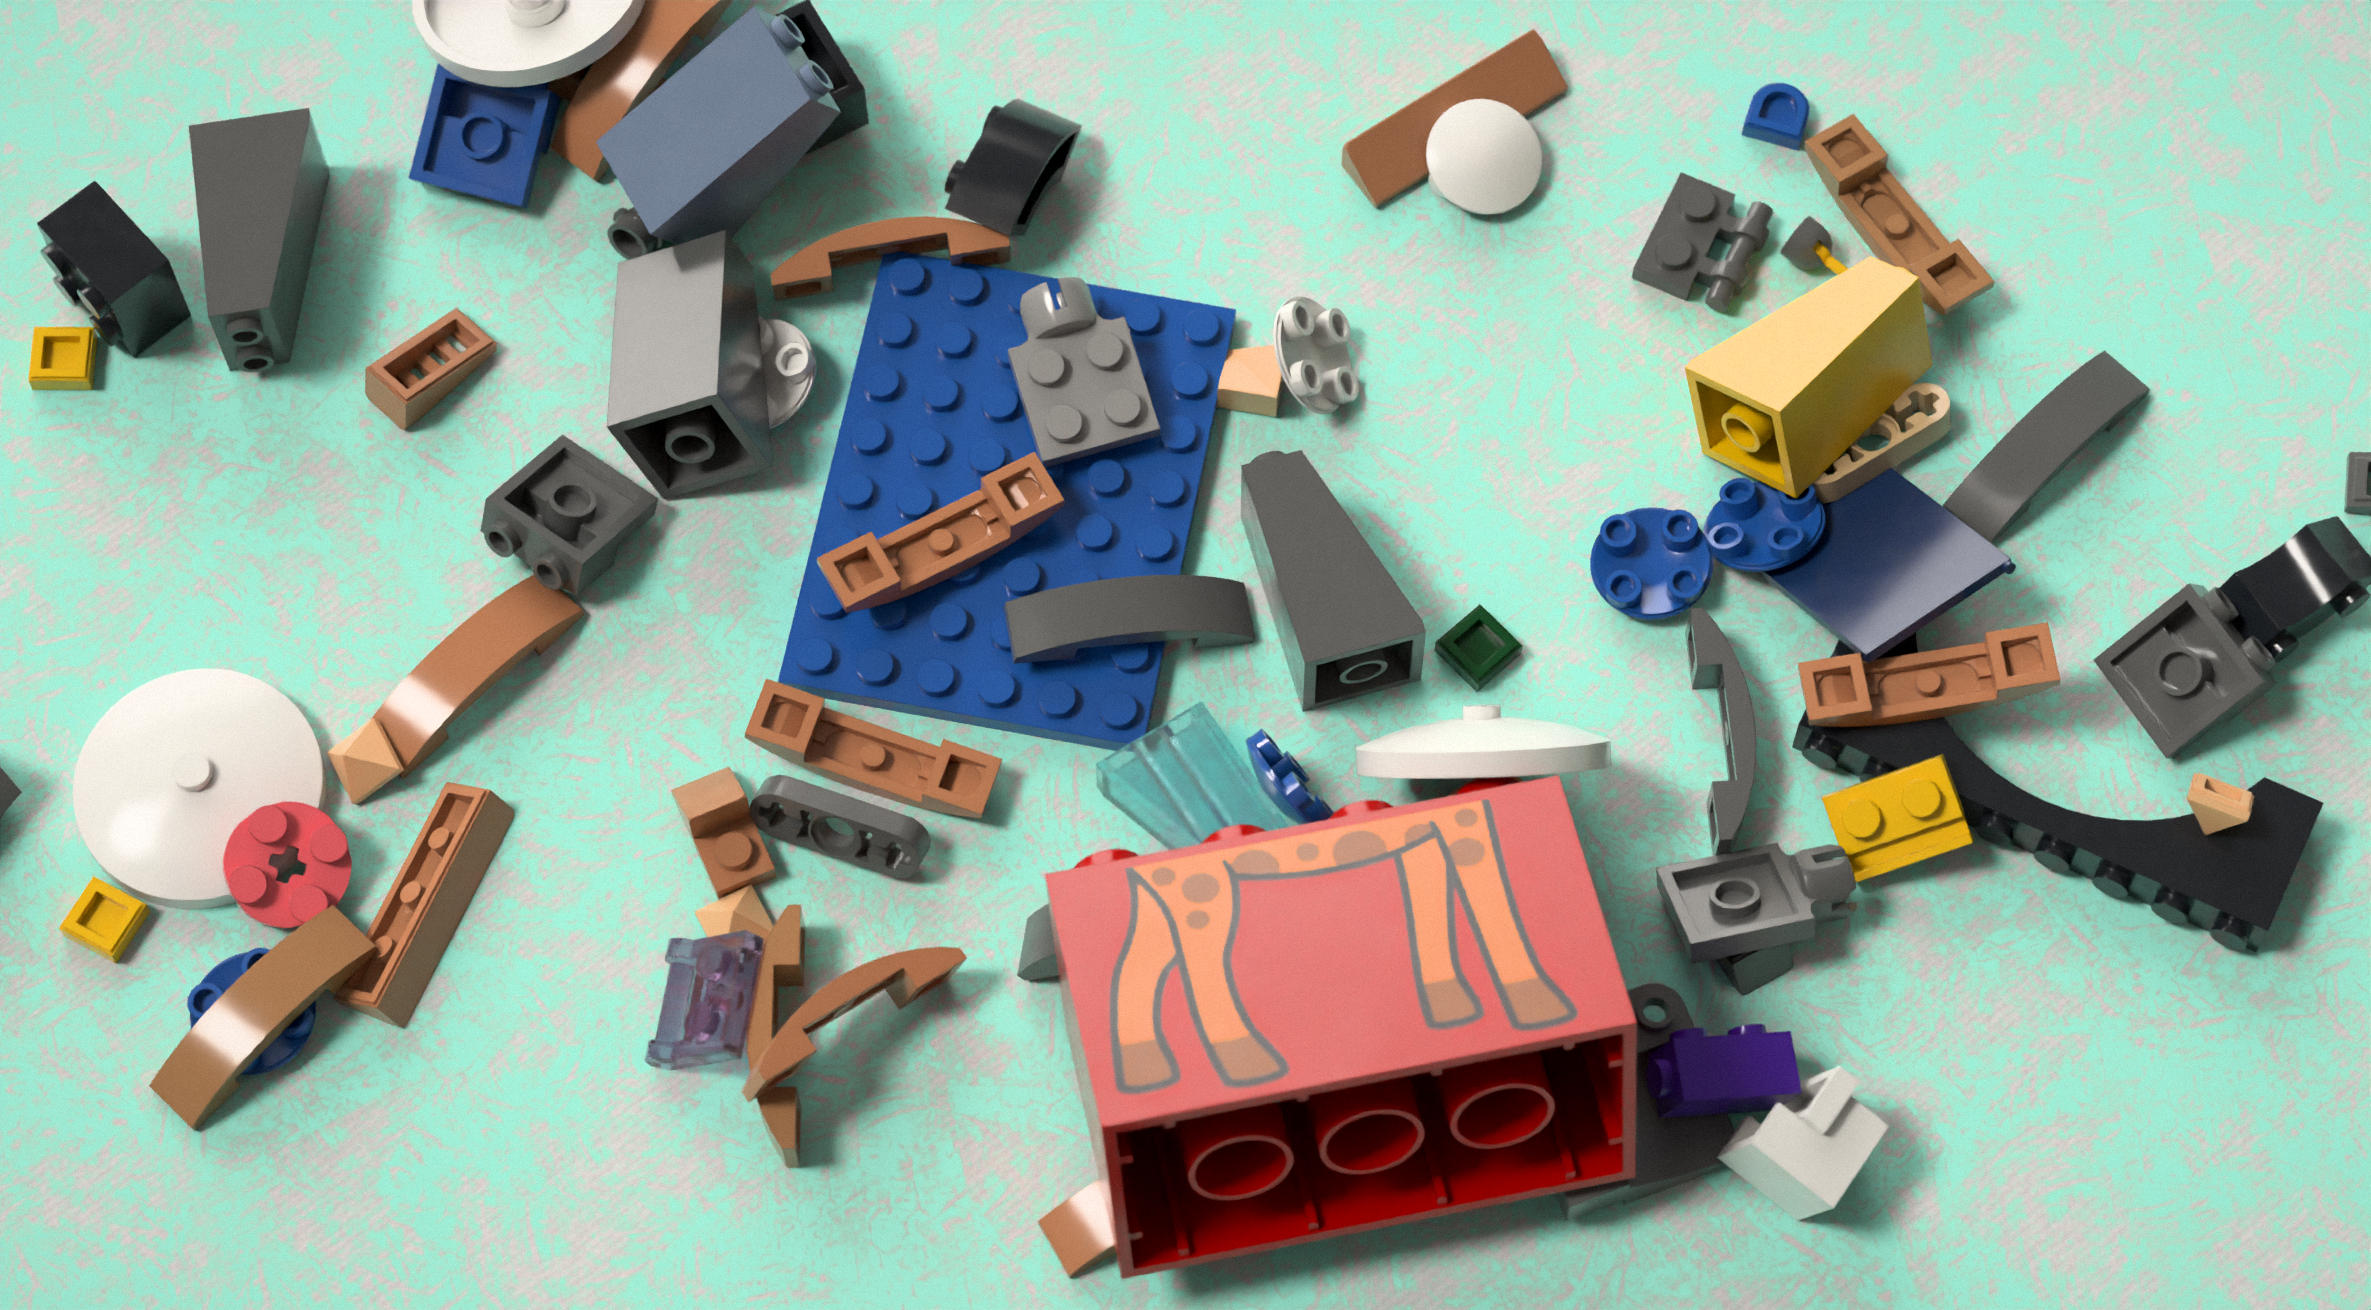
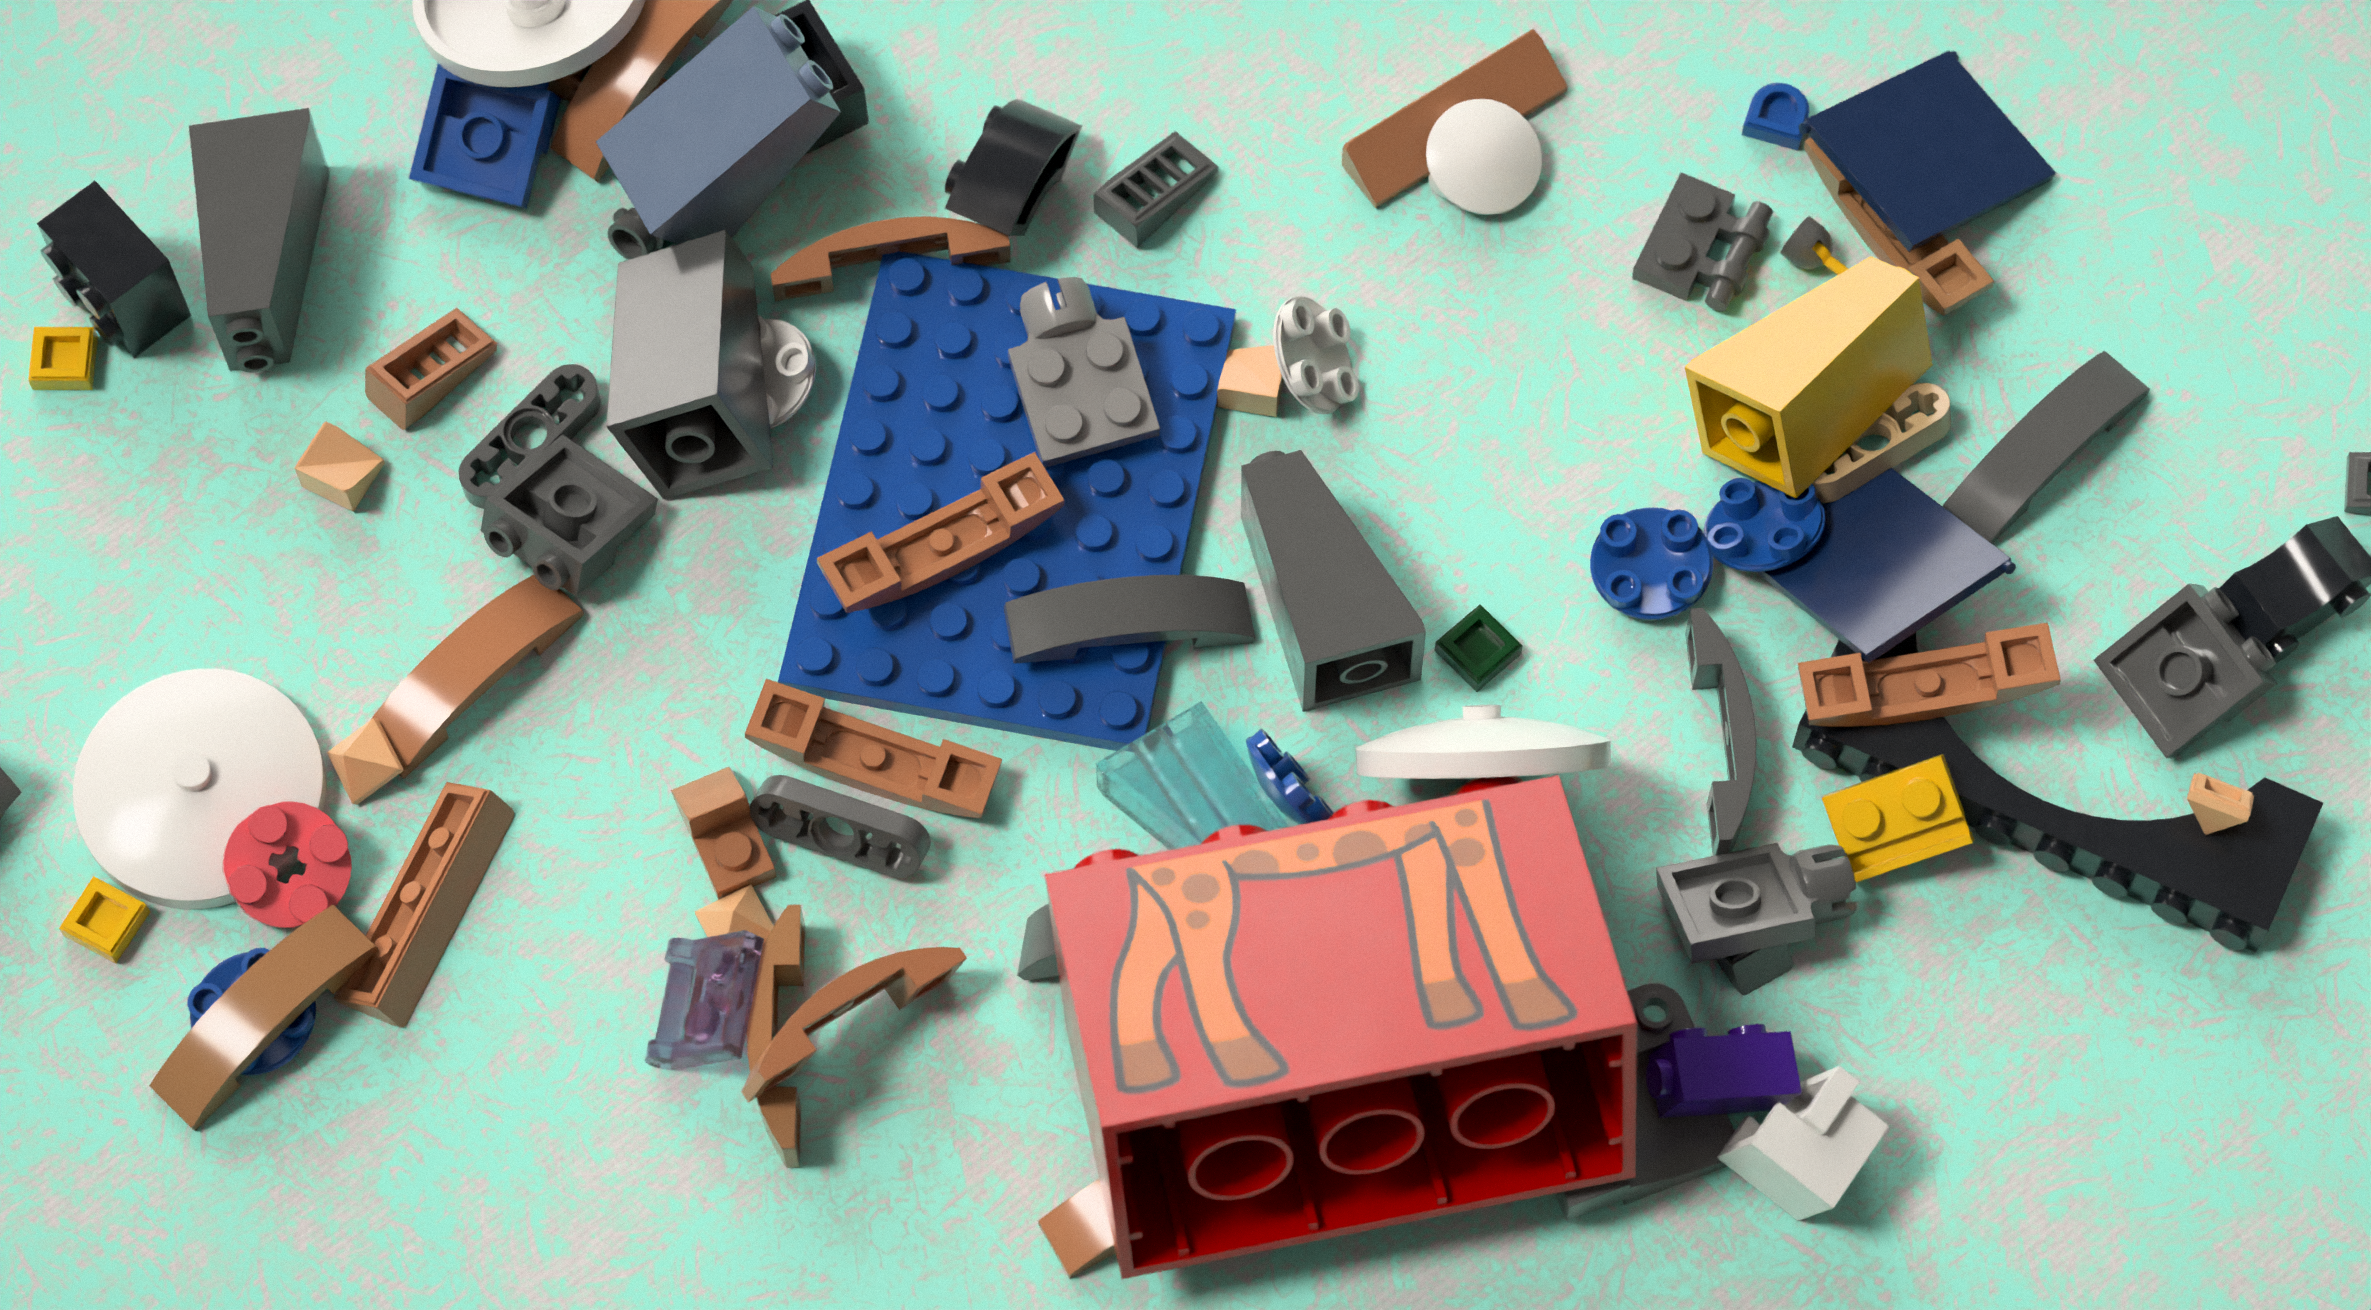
(338, 467): none -> light nougat slope
(530, 410): none -> dark grey beam
(1140, 225): none -> dark grey slope
(1928, 150): none -> dark blue piece

